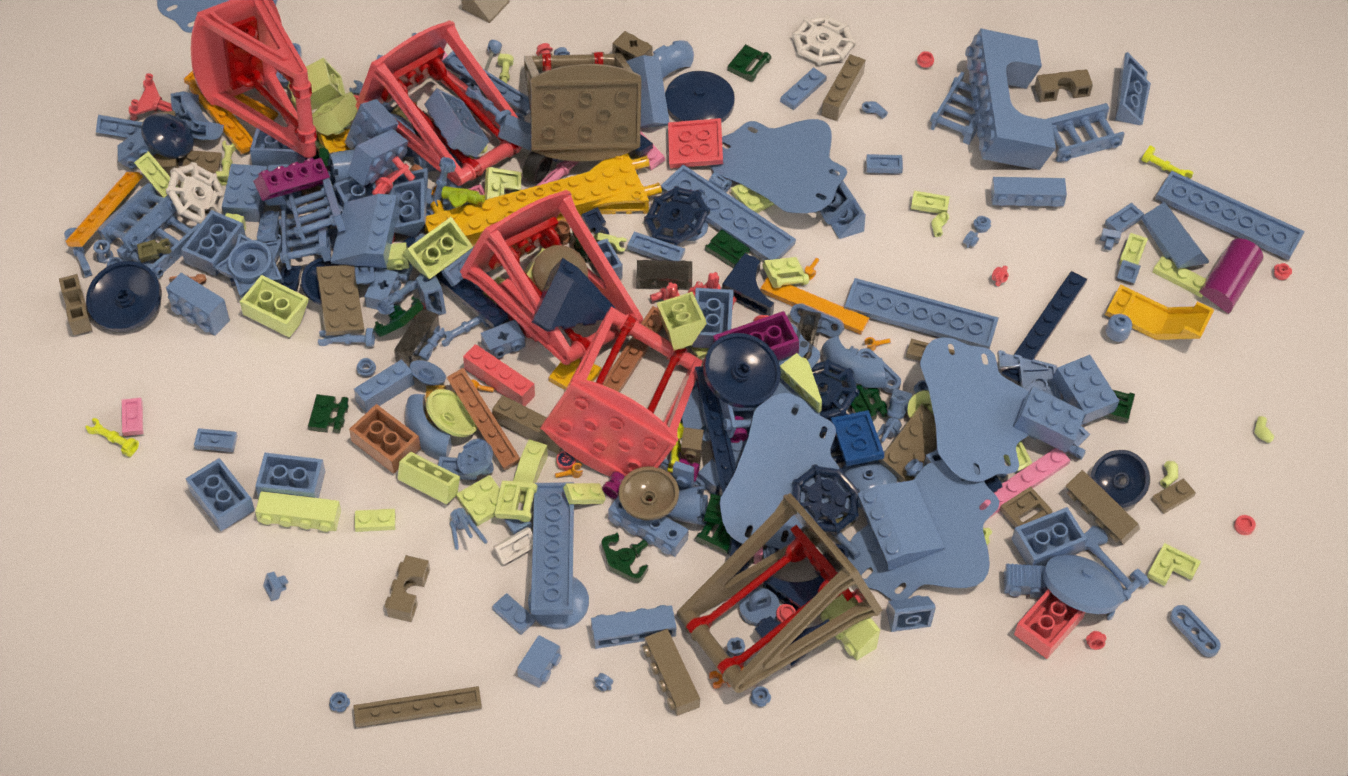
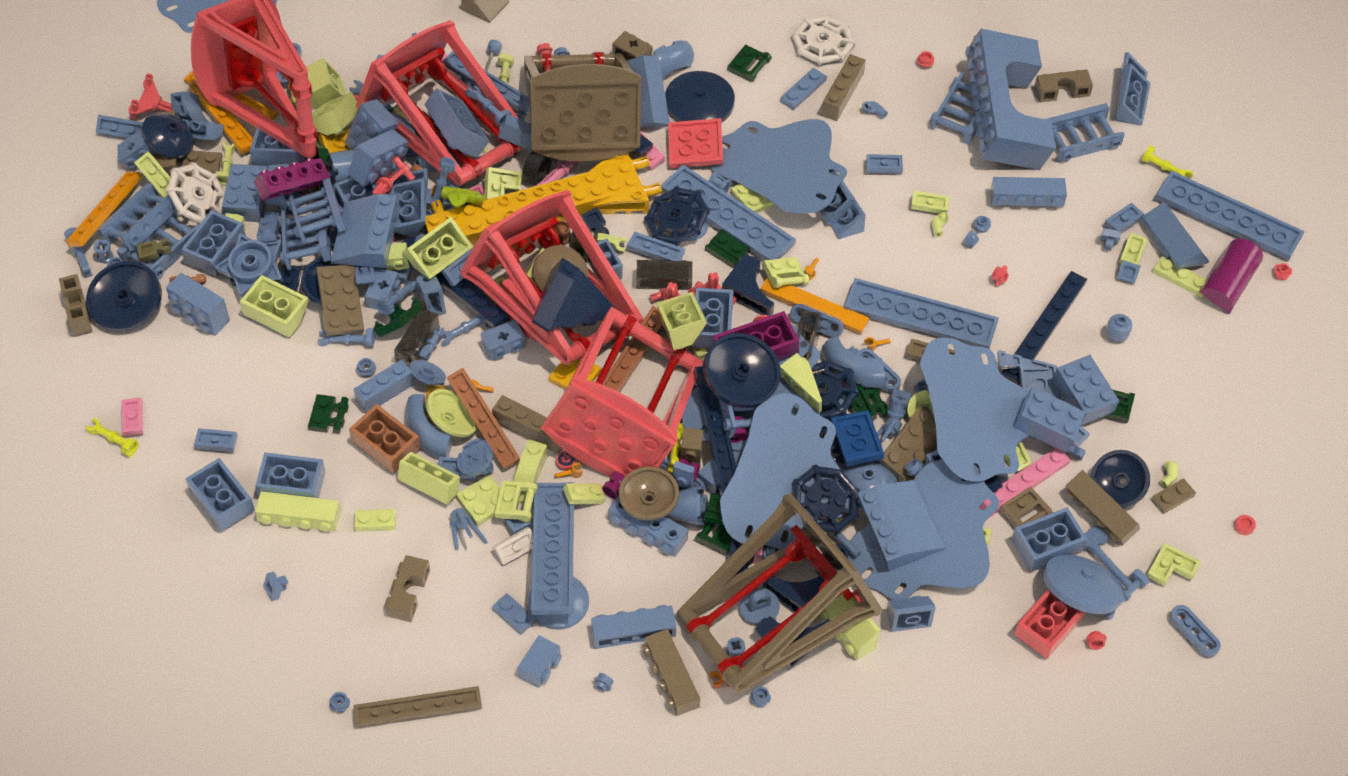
(498, 375): coral brick -> none
(621, 560): dark green piece -> none
(784, 612): coral plate -> none
(1024, 580): medium blue brick -> none
(1158, 320): yellow windscreen -> none
(1262, 431): yellowish green arm -> none

